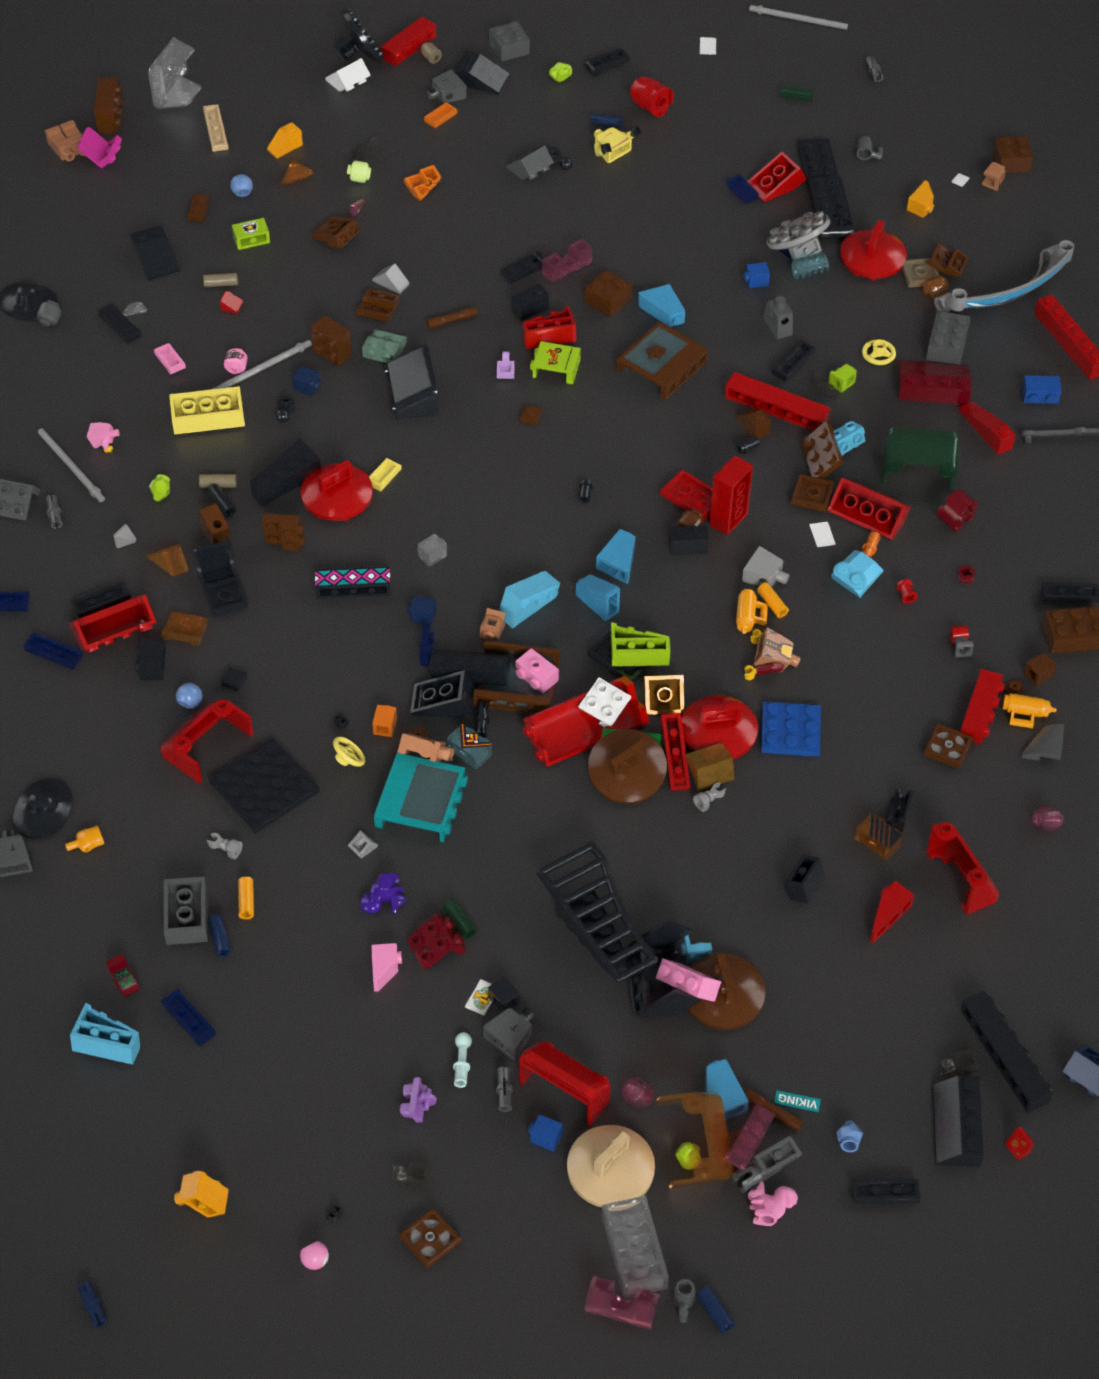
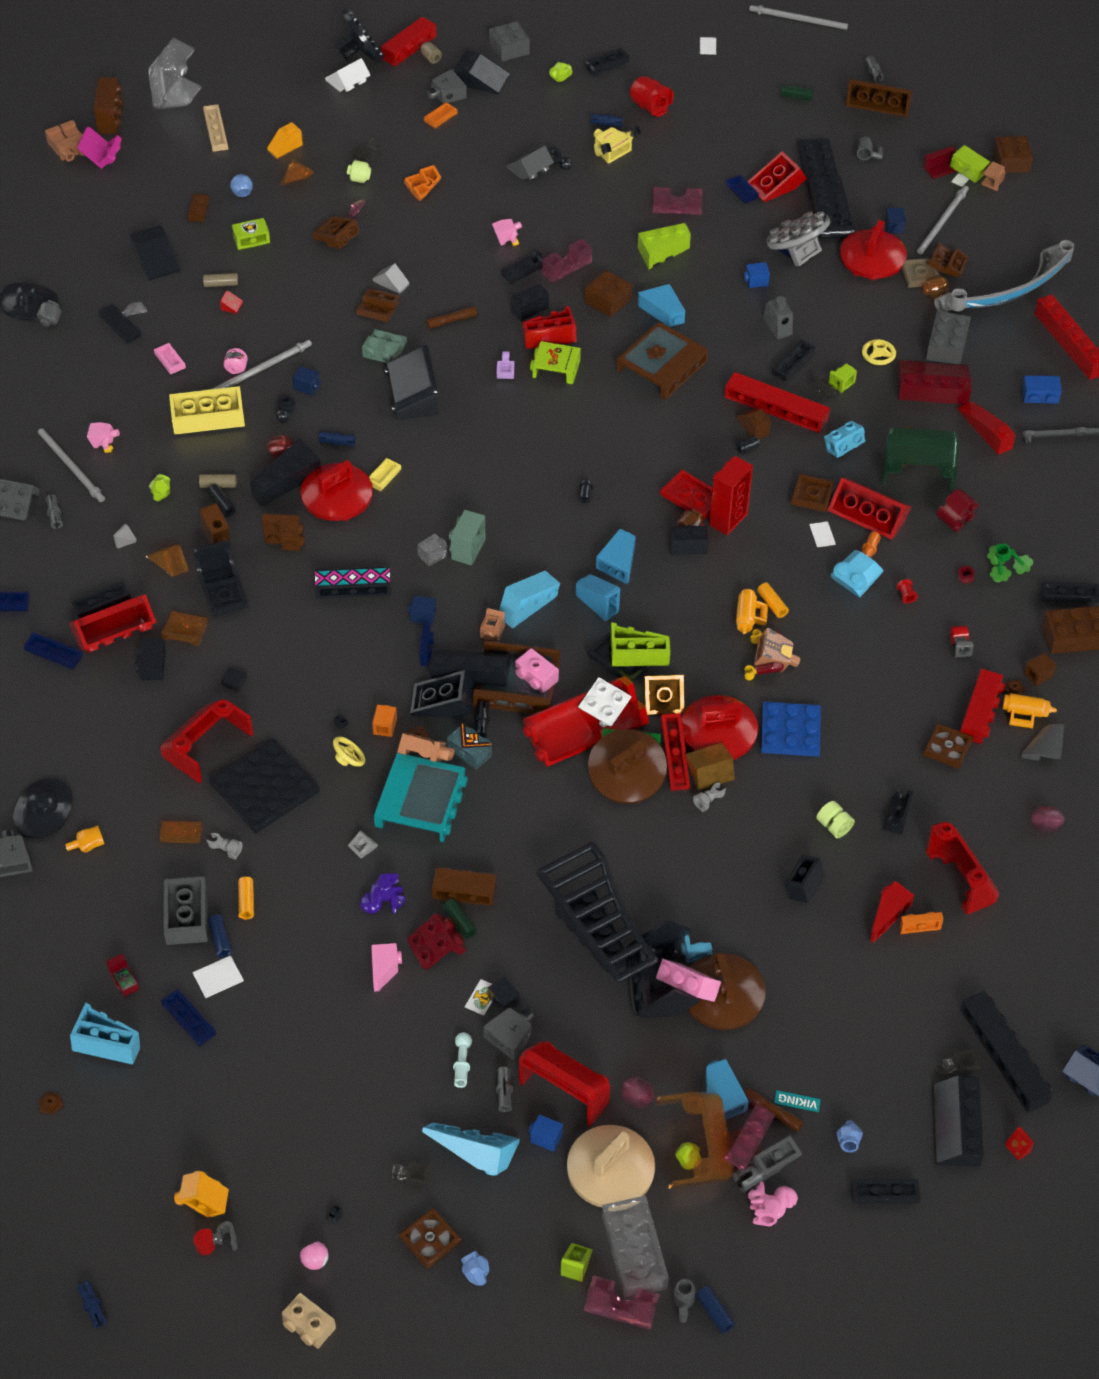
(56, 1103): none -> reddish brown plant
(180, 832): none -> clear orange plate
(189, 695): medium blue piece -> none
(206, 1240): none -> leg
(218, 976): none -> white sticker
(278, 445): none -> clear red head
(308, 1321): none -> tan brick
(331, 340): reddish brown brick -> none
(337, 438): none -> dark blue pin
(420, 1100): medium lavender hips -> none
(464, 886): none -> reddish brown brick
(467, 537): none -> sand green brick
(475, 1268): none -> medium blue rock
(481, 1151): none -> medium azure wedge
(507, 231): none -> bright pink piece
(530, 415): reddish brown plate -> none
(575, 1262): none -> lime slope
(663, 242): none -> lime wedge
(688, 204): none -> clear pink arch
(764, 568): light grey torso -> none
(812, 263): clear light blue piece -> none
(822, 451): reddish brown plate -> none
(835, 819): none -> yellowish green wheel
(879, 98): none -> reddish brown slope
(879, 836): clear orange brick -> none
(895, 220): none -> dark blue brick
(920, 923): none -> orange plate
(921, 200): light orange slope -> none
(938, 162): none -> dark red panel
(961, 194): none -> light grey bar
(969, 163): none -> lime brick
(999, 555): none -> bright green plant

